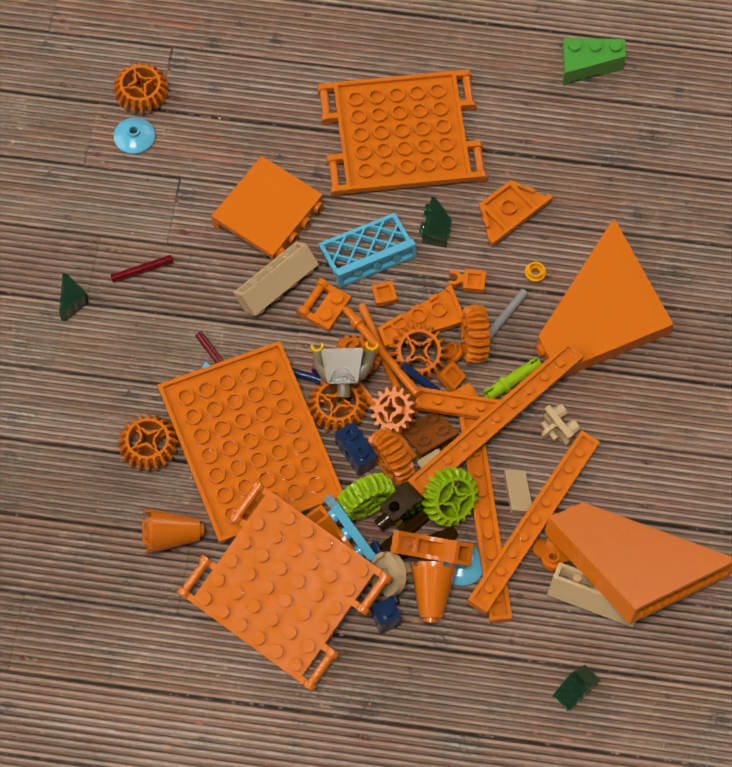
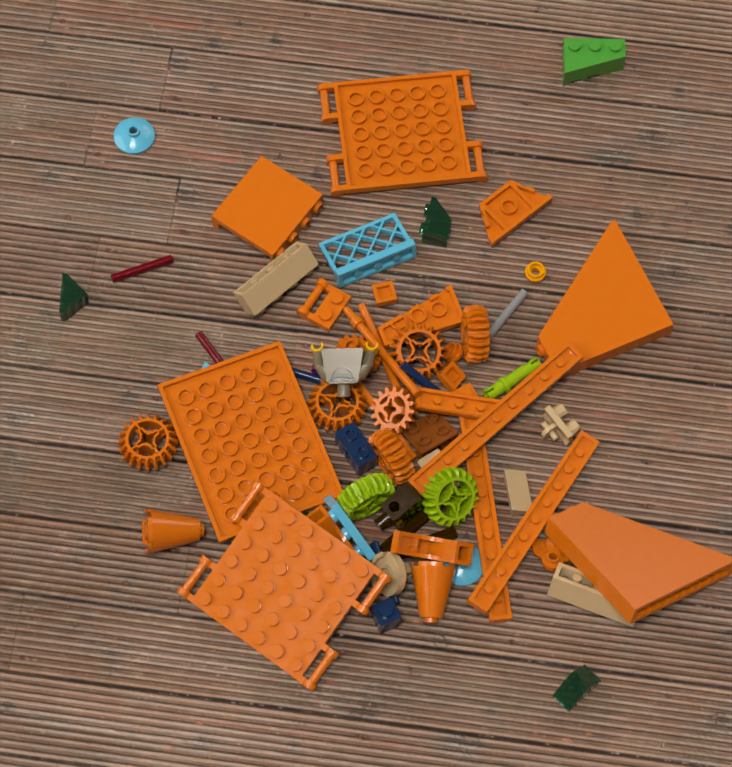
(132, 96): orange gear -> none
(471, 280): orange plate -> none

